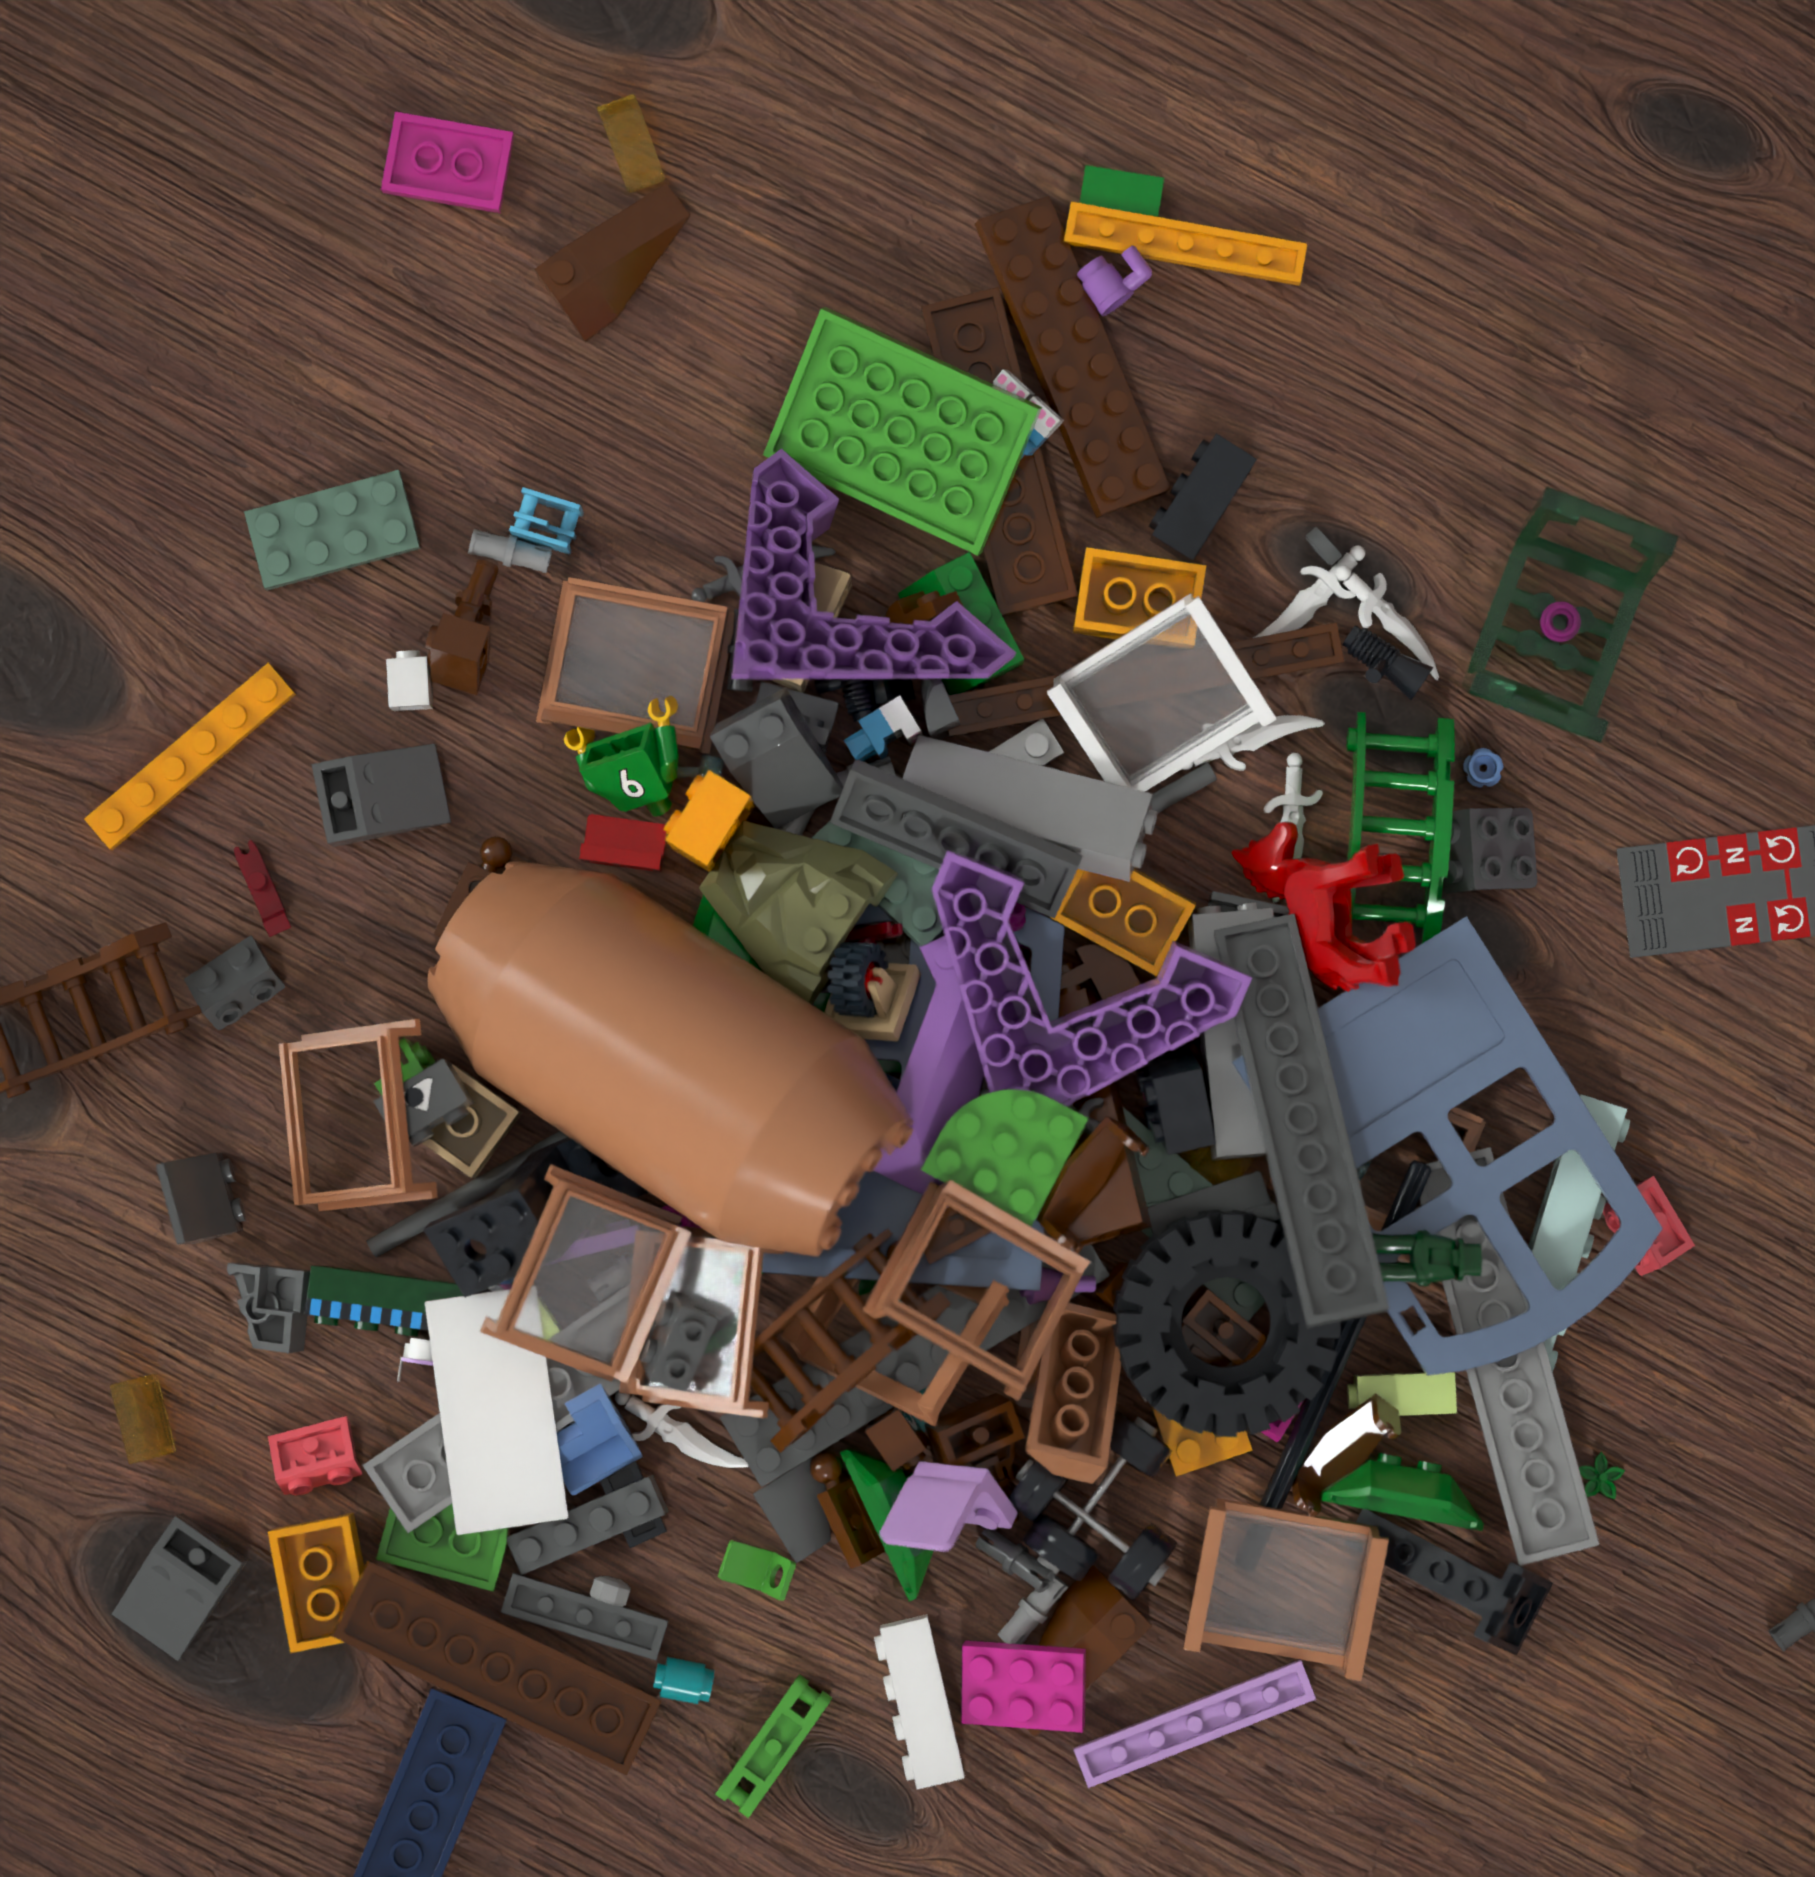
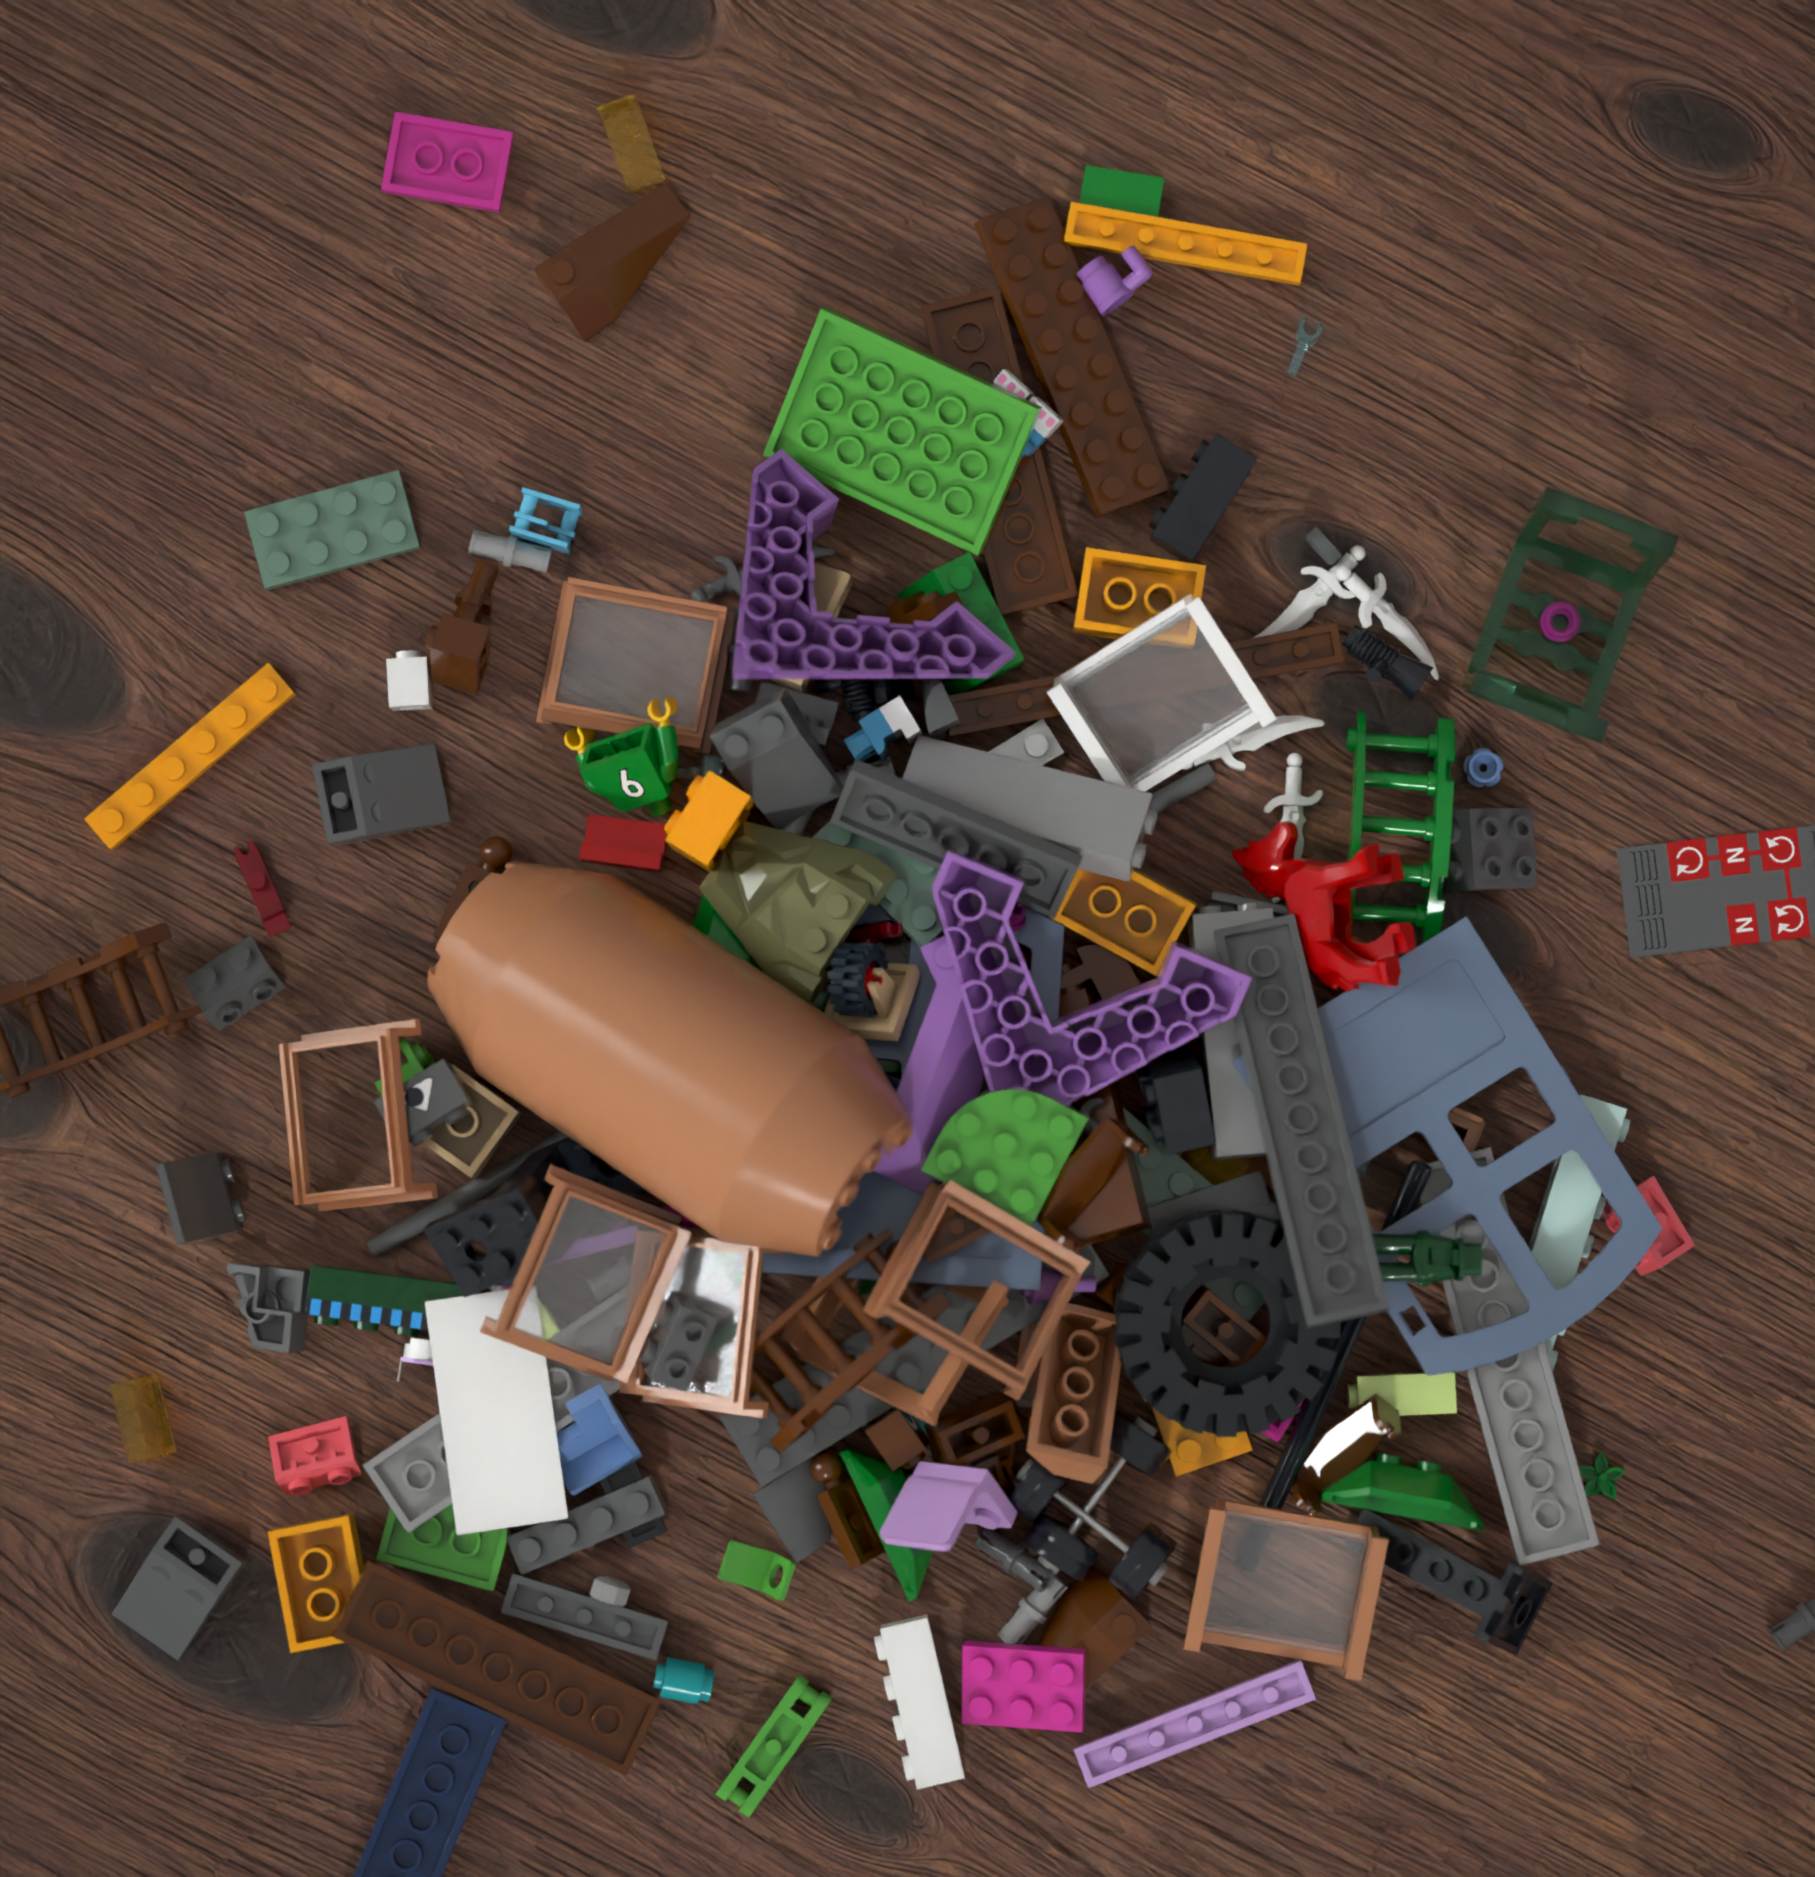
(677, 1432): white piece -> none
(1303, 344): none -> clear light blue hand

